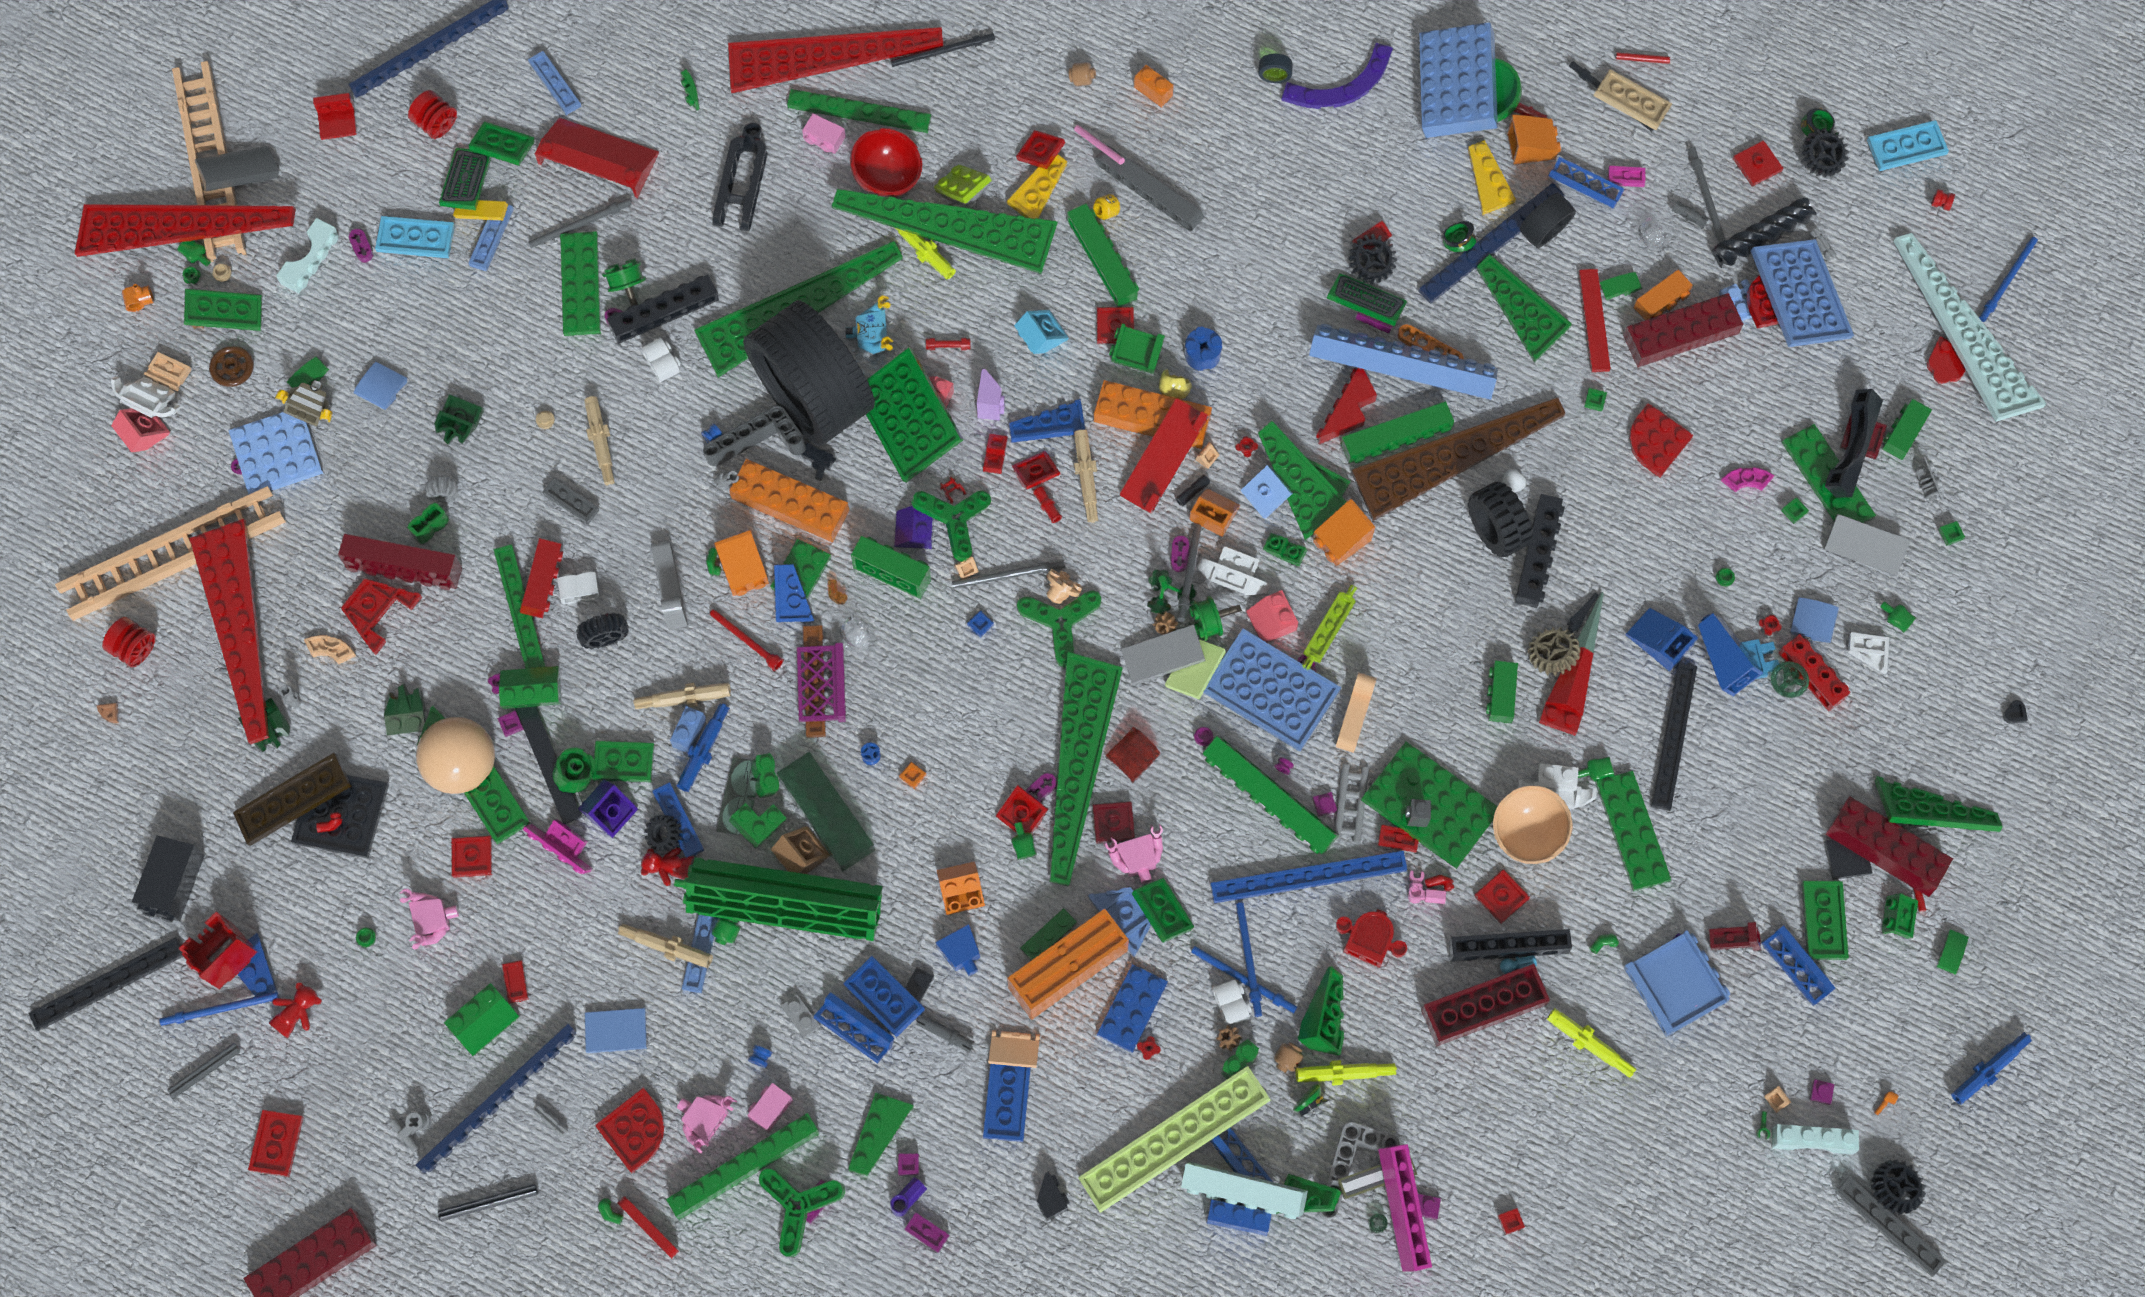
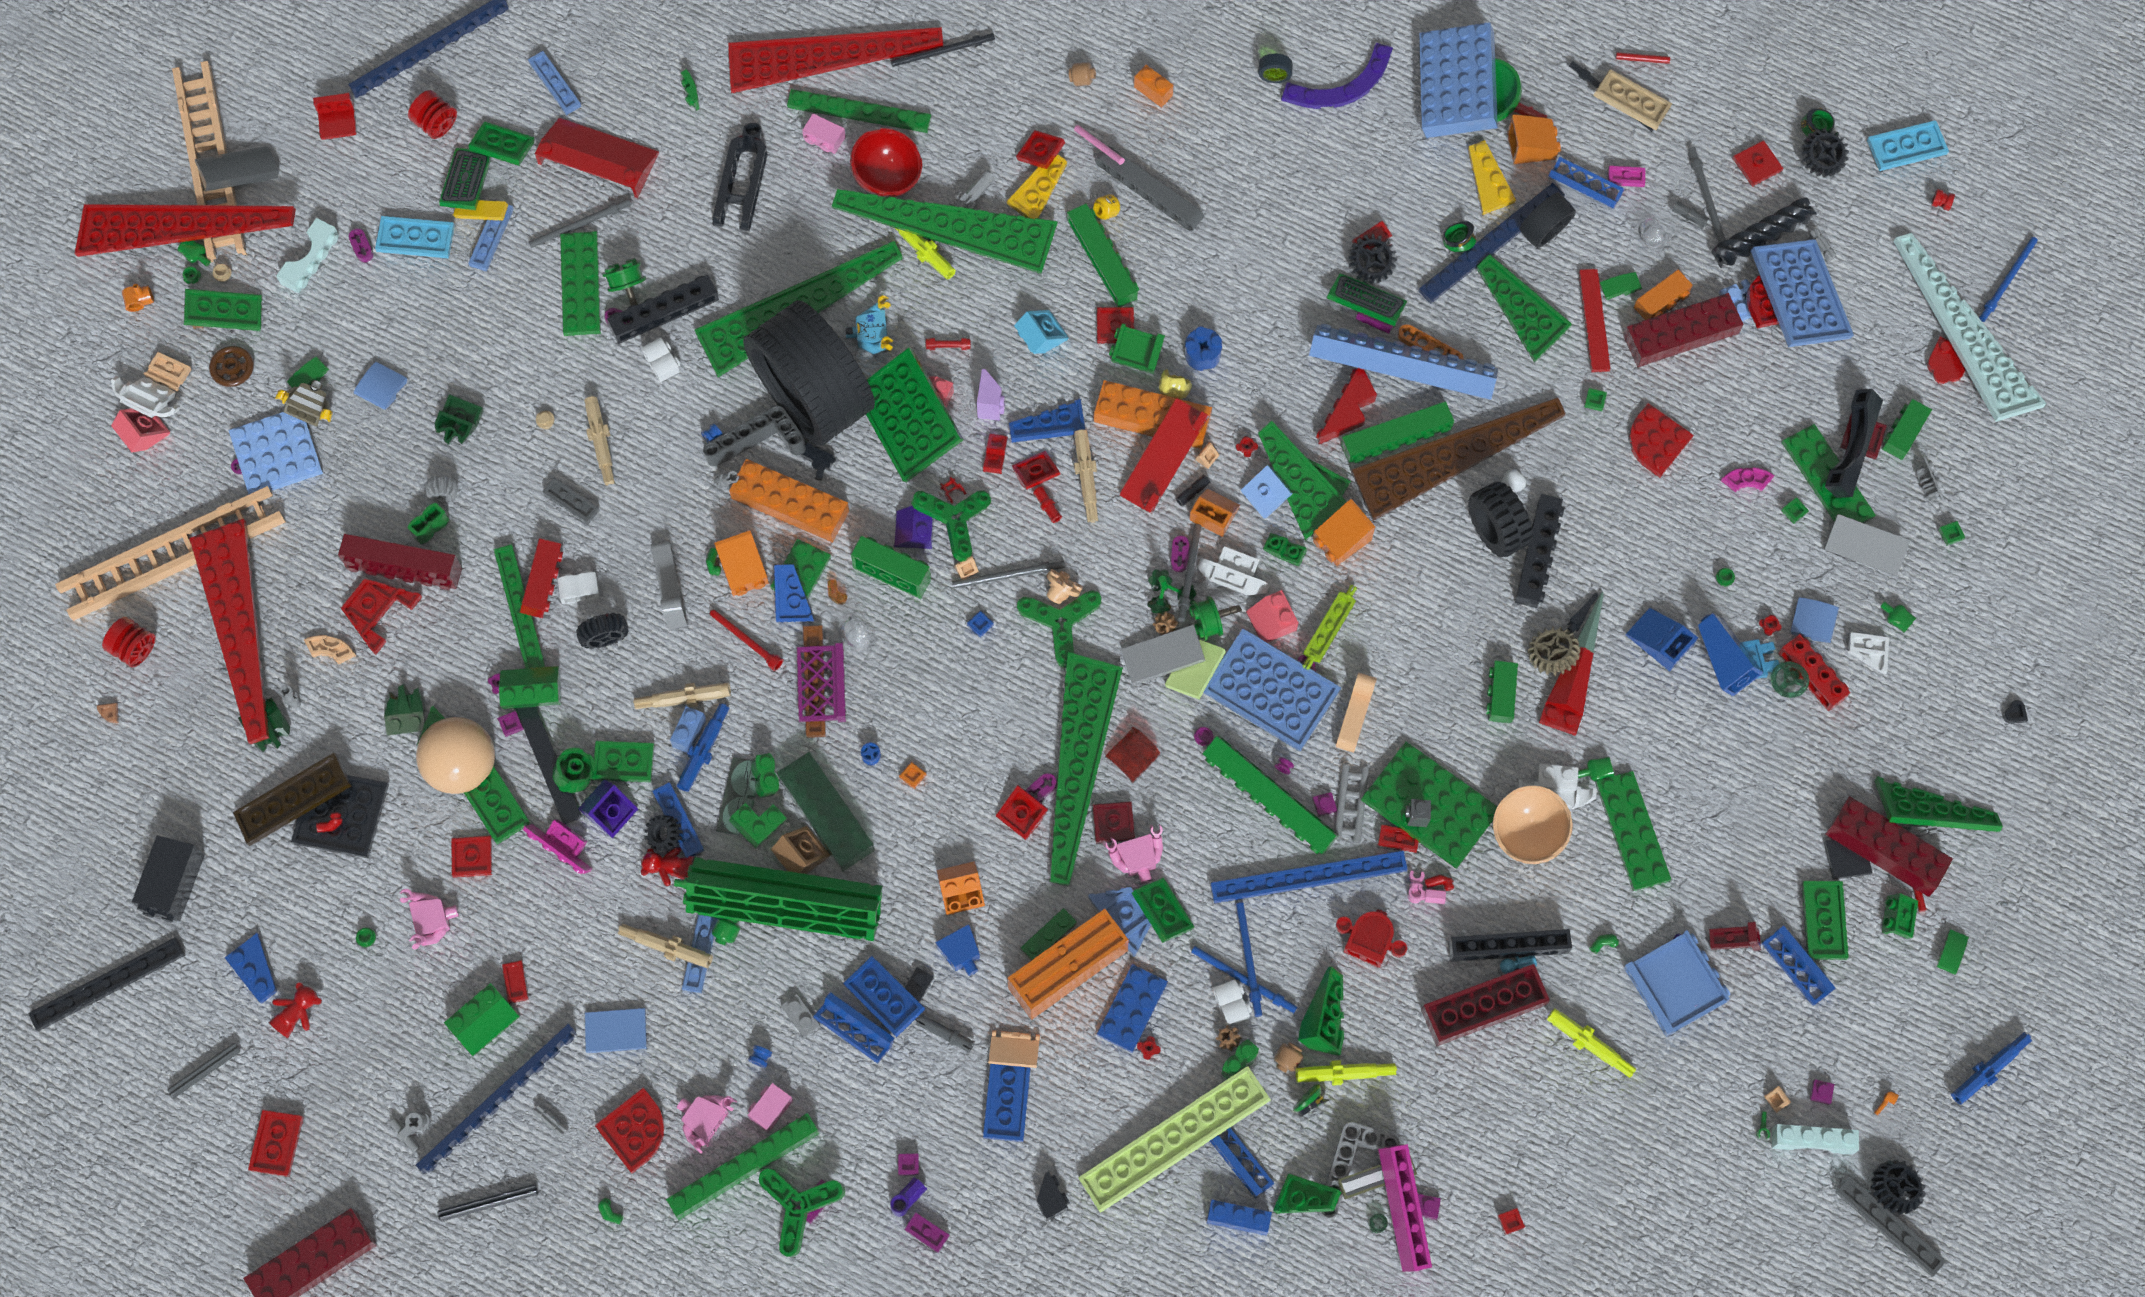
(182, 1017): blue bar -> none
(229, 962): red piece -> none
(648, 1227): red beam -> none
(881, 1125): green wing -> none
(962, 183): lime plate -> none
(1023, 843): green piece -> none
(1244, 1189): light aqua brick -> none
(1502, 896): red tile -> none
(1674, 736): black tile -> none

